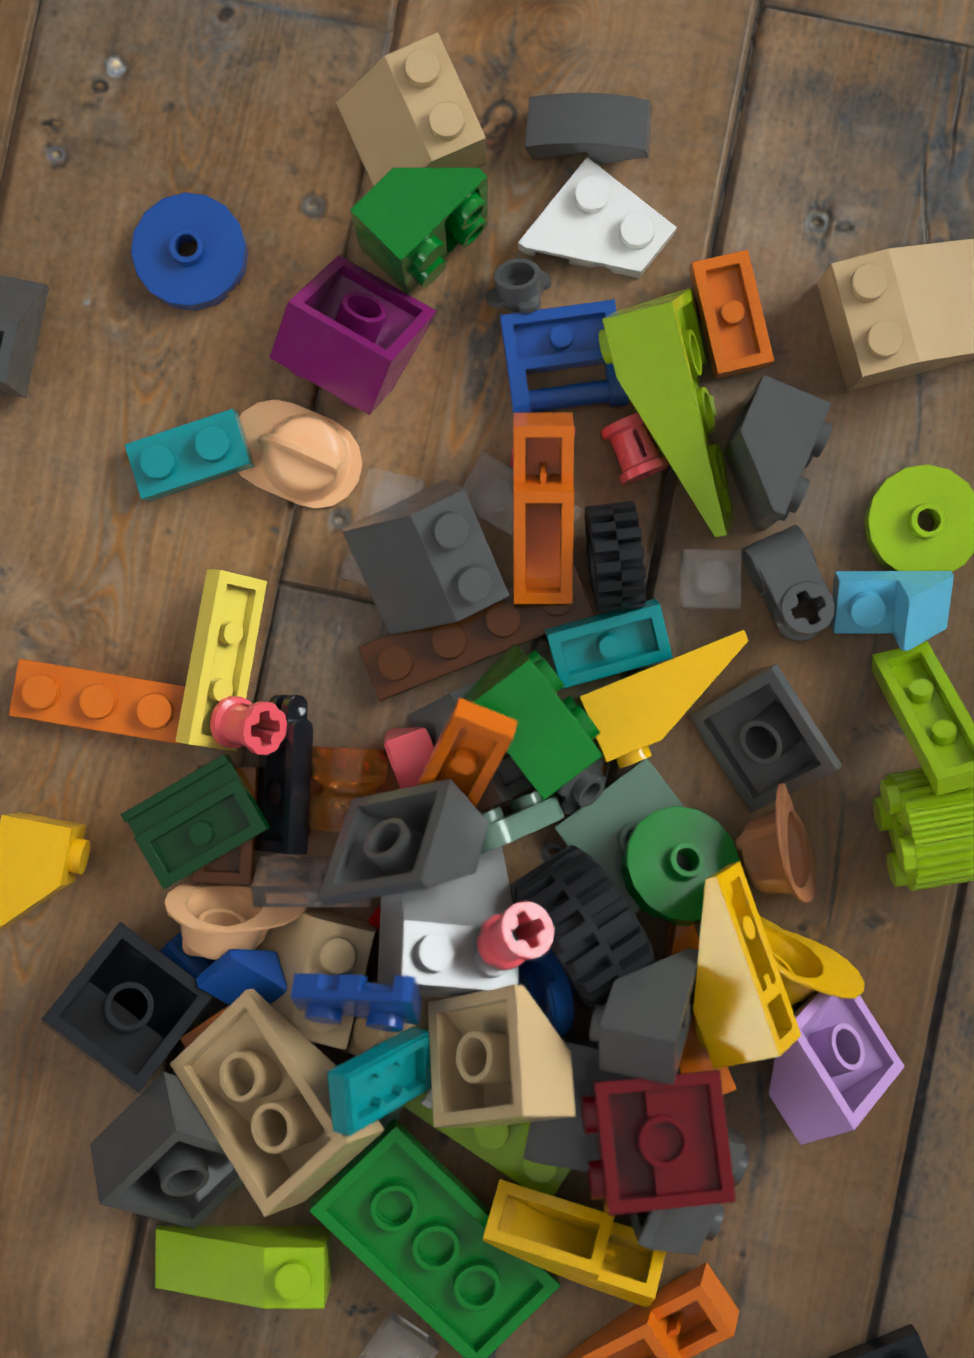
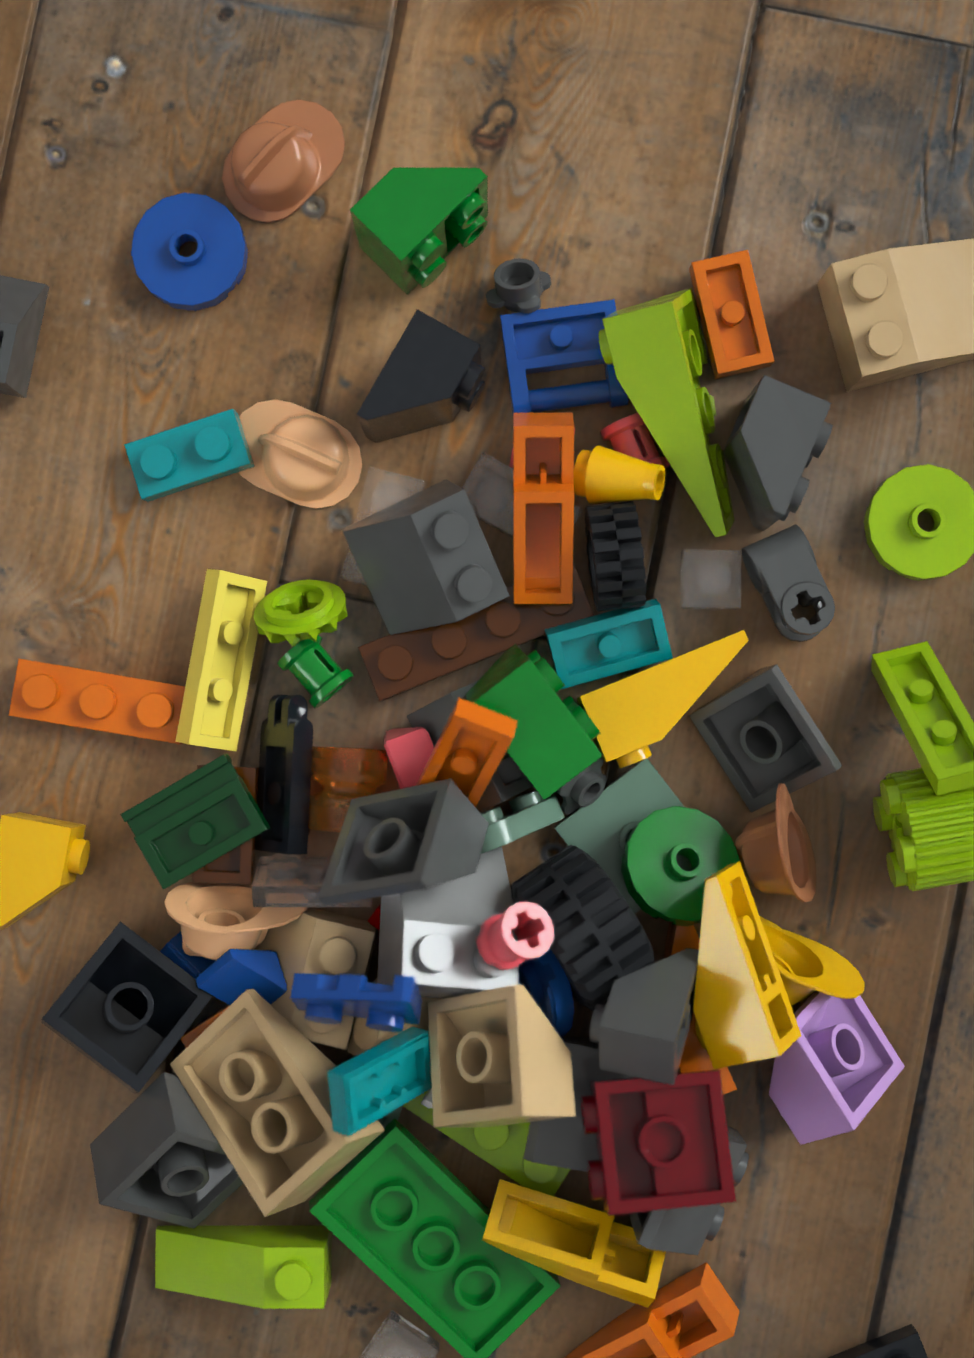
(240, 723): coral bush -> none
(282, 160): none -> nougat piece
(285, 615): none -> lime gear
(315, 670): none -> green bush
(351, 334): magenta slope -> none
(413, 113): tan slope -> none
(423, 381): none -> black slope
(595, 123): dark grey slope -> none
(599, 224): white wing -> none
(615, 477): none -> yellow cone
(894, 602): medium azure slope -> none

